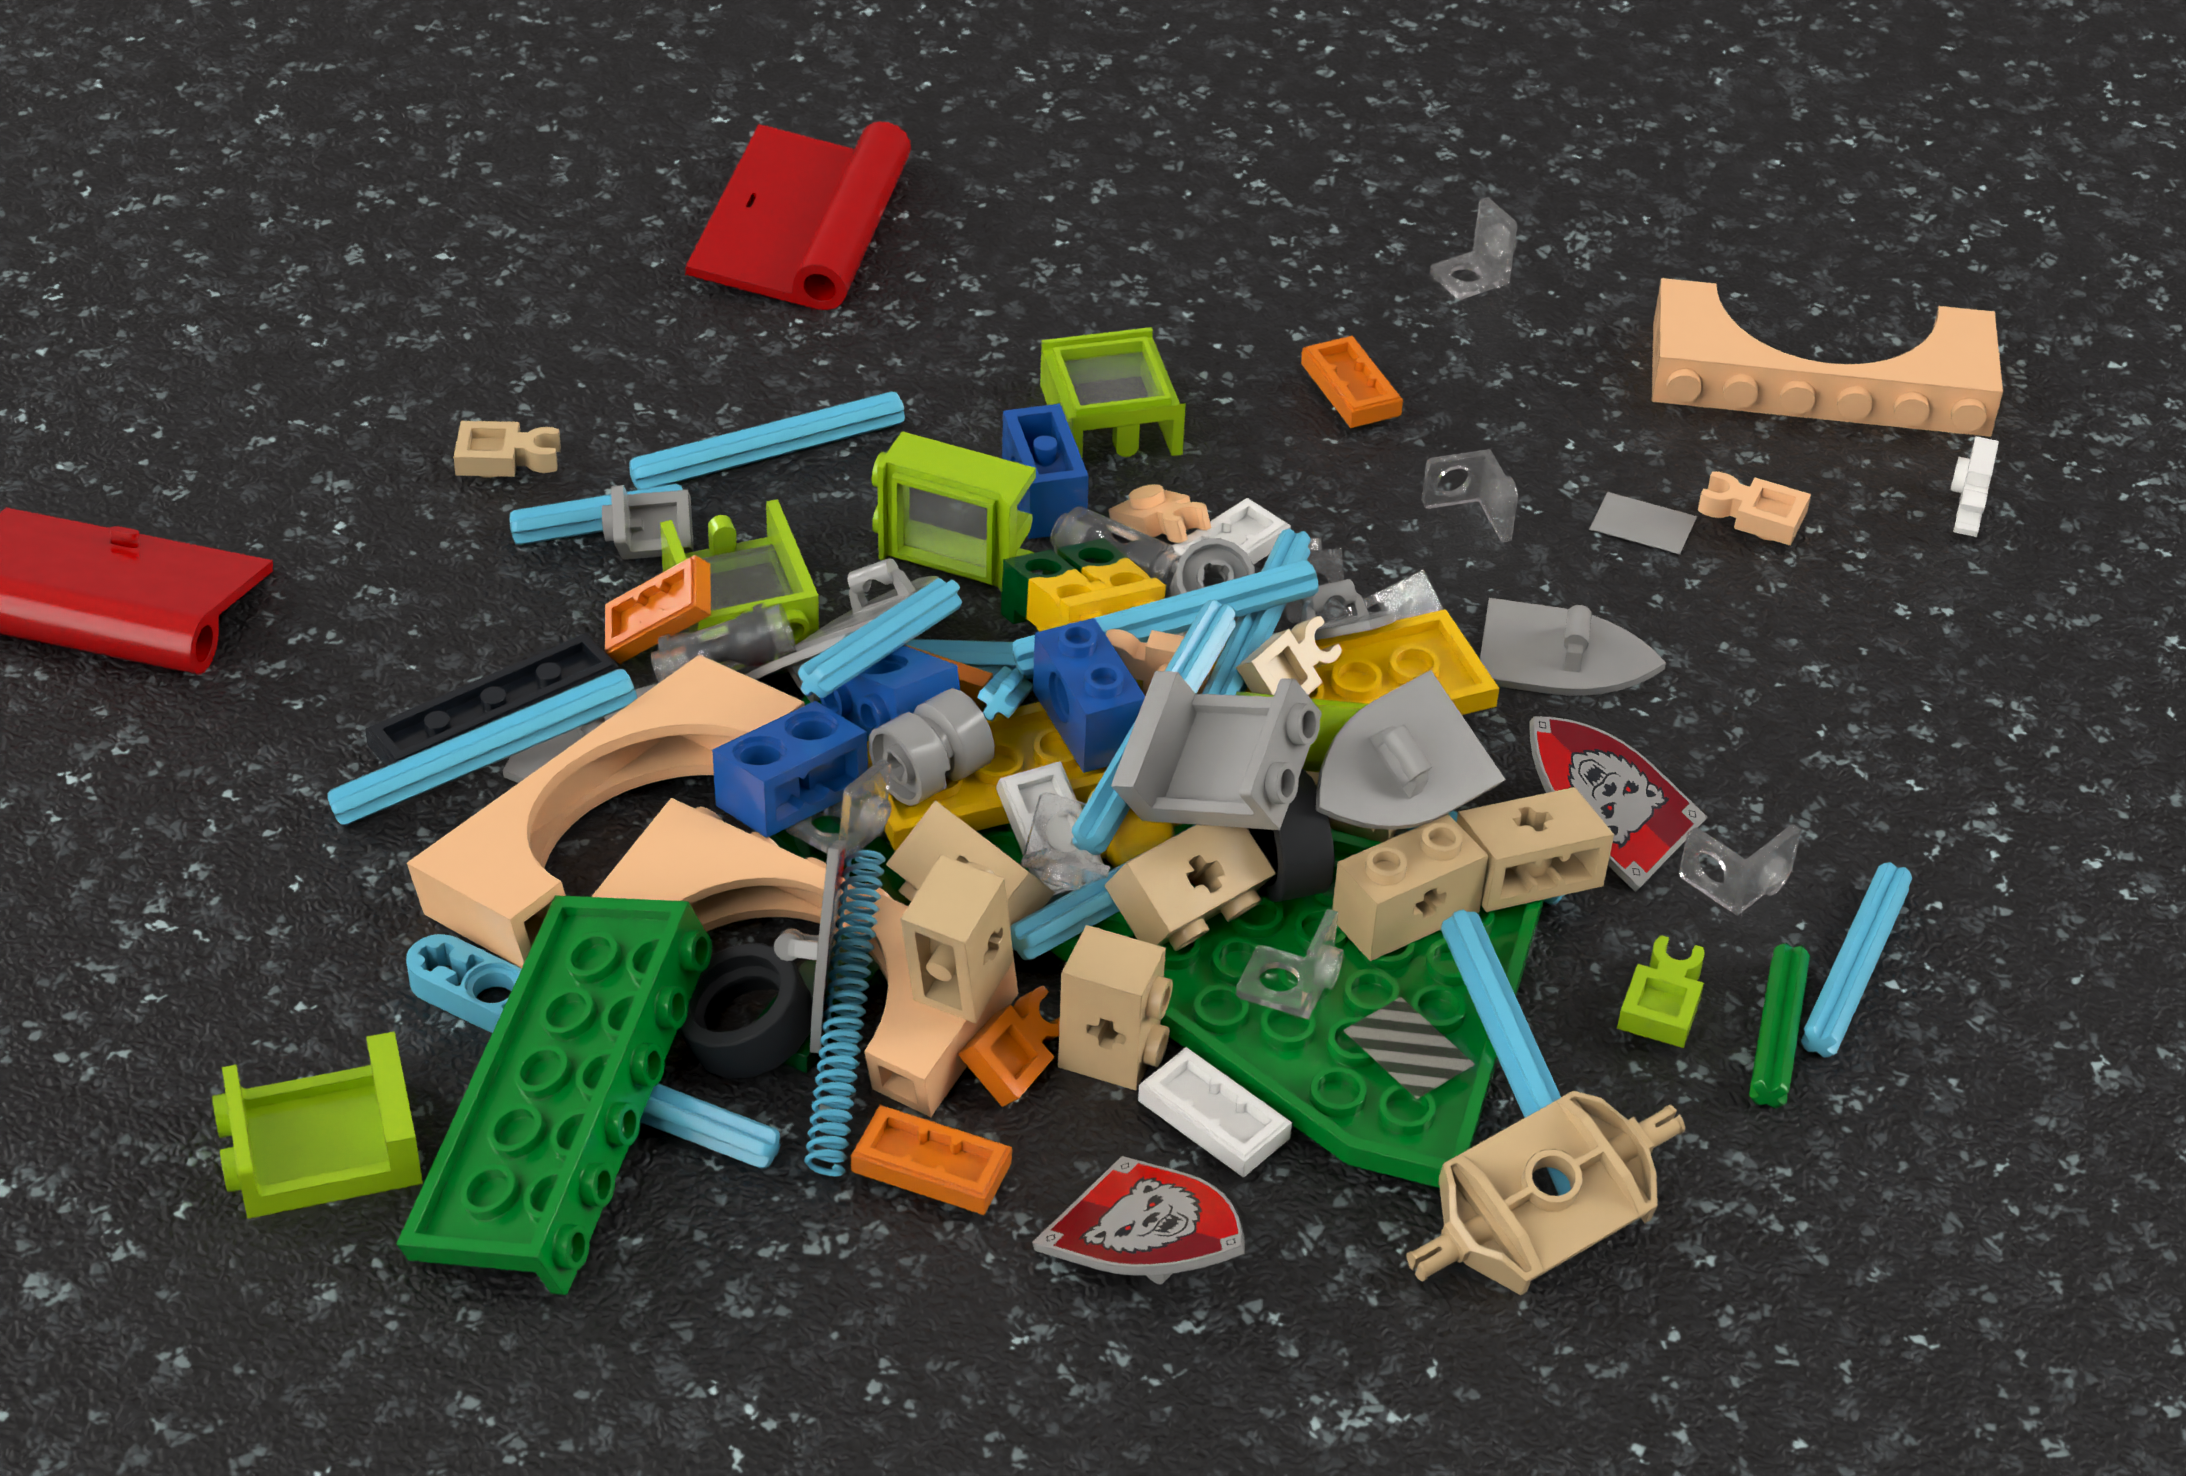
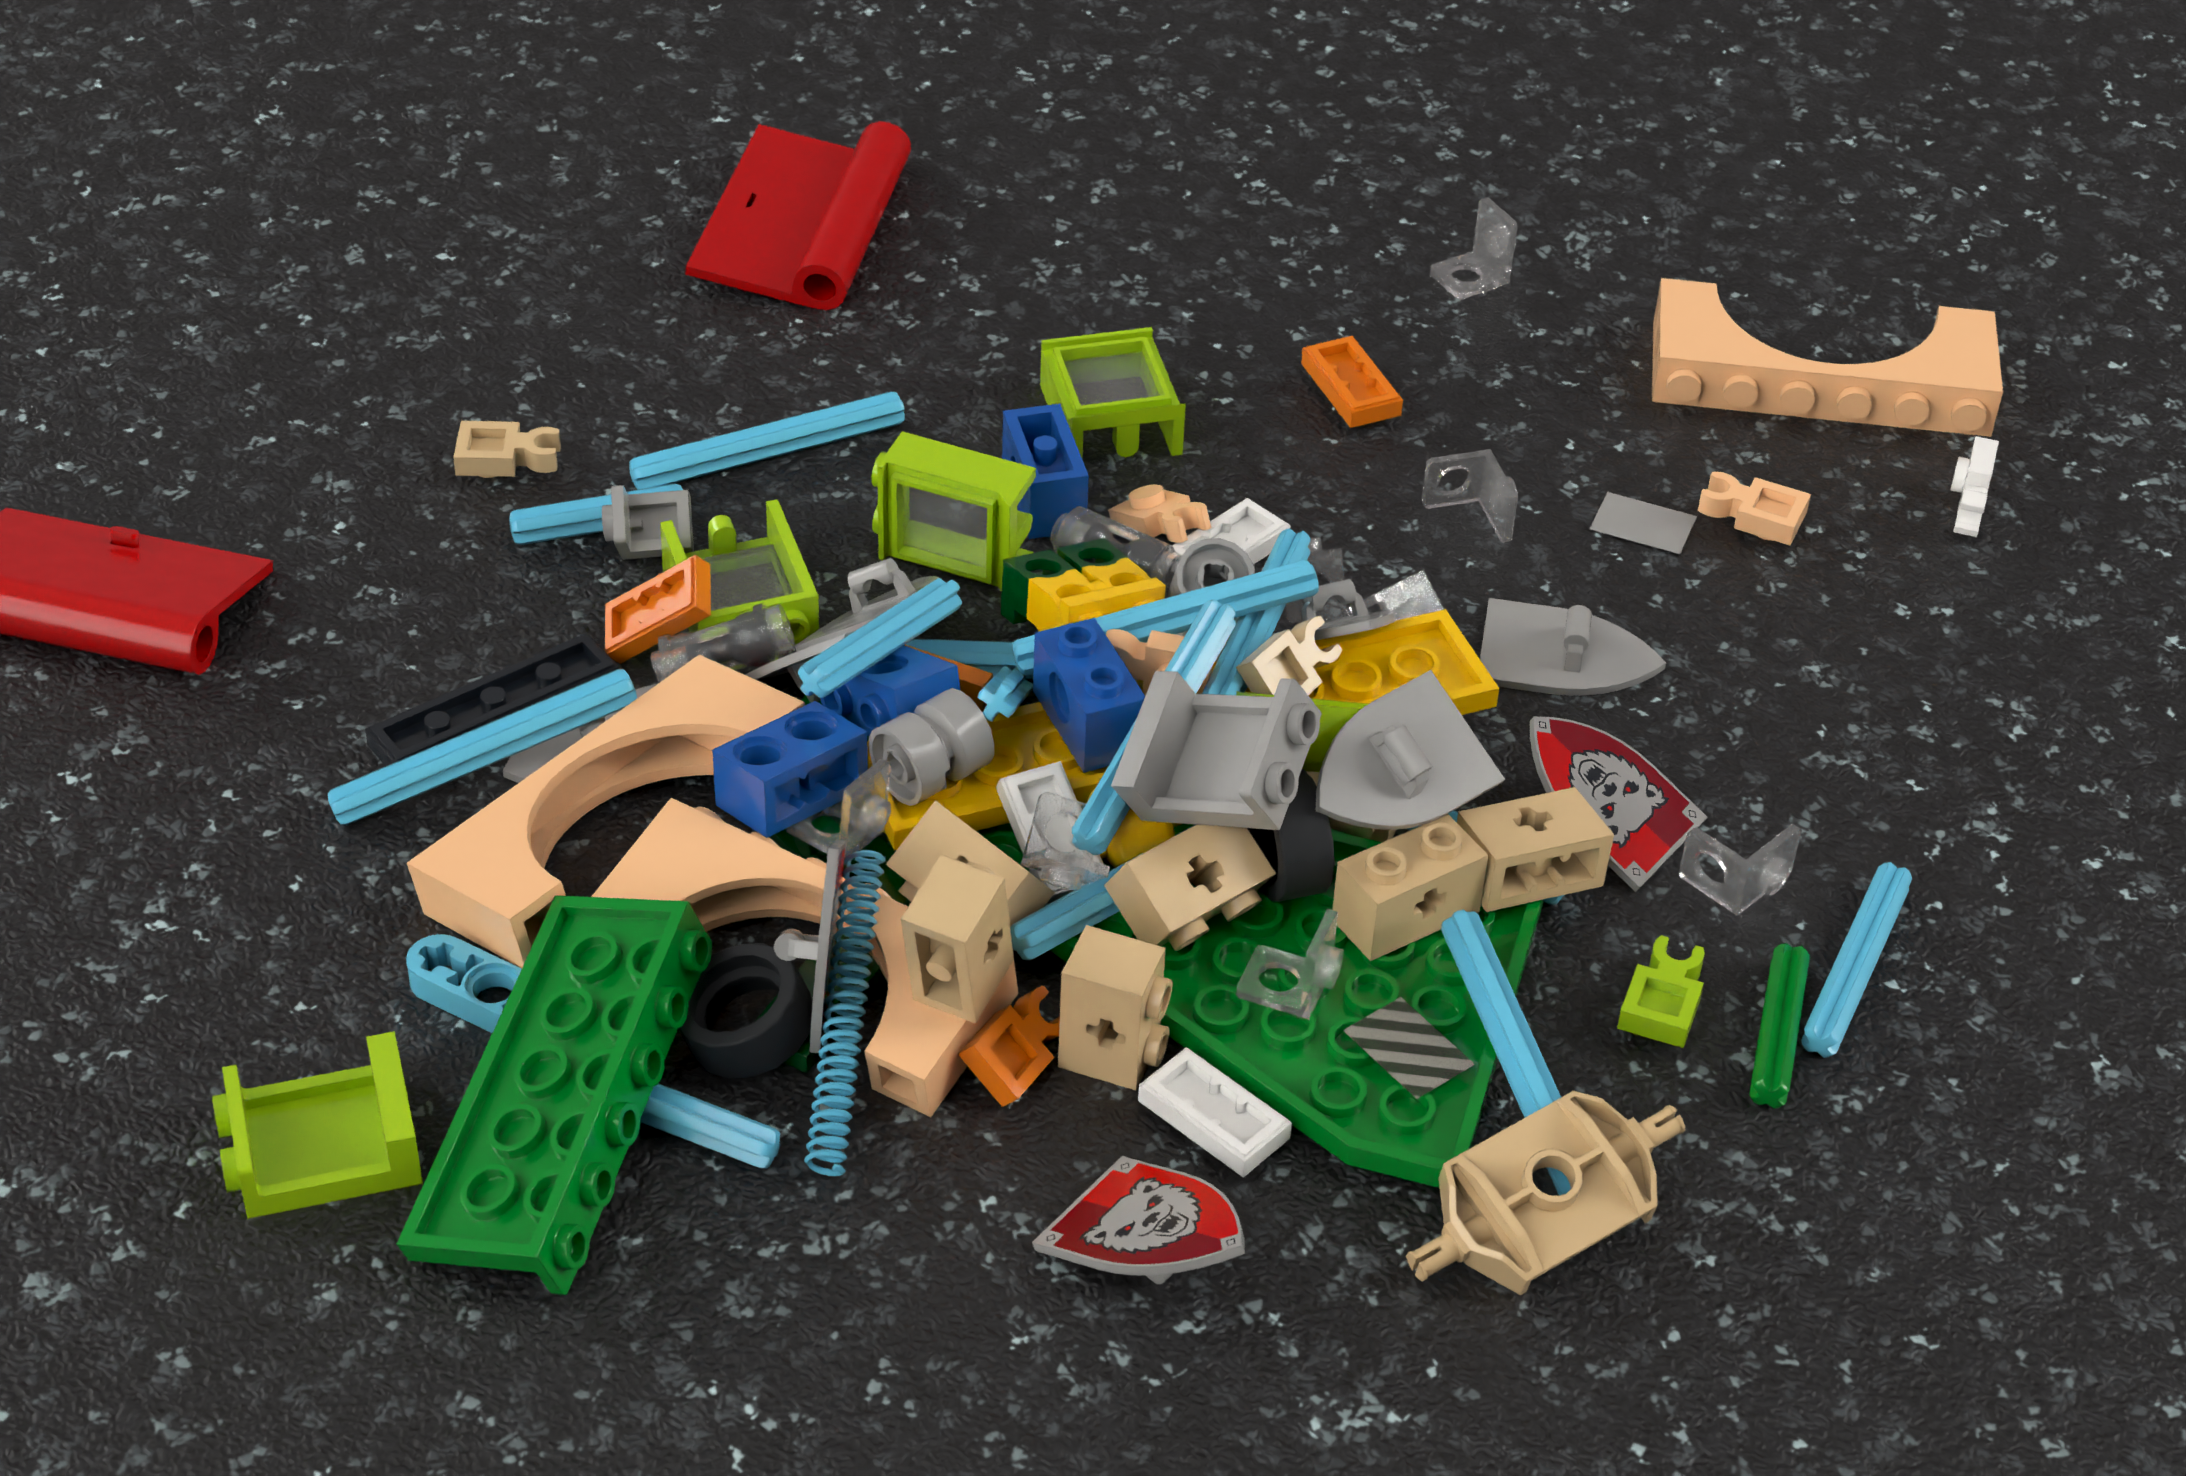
(931, 1159): orange plate -> none

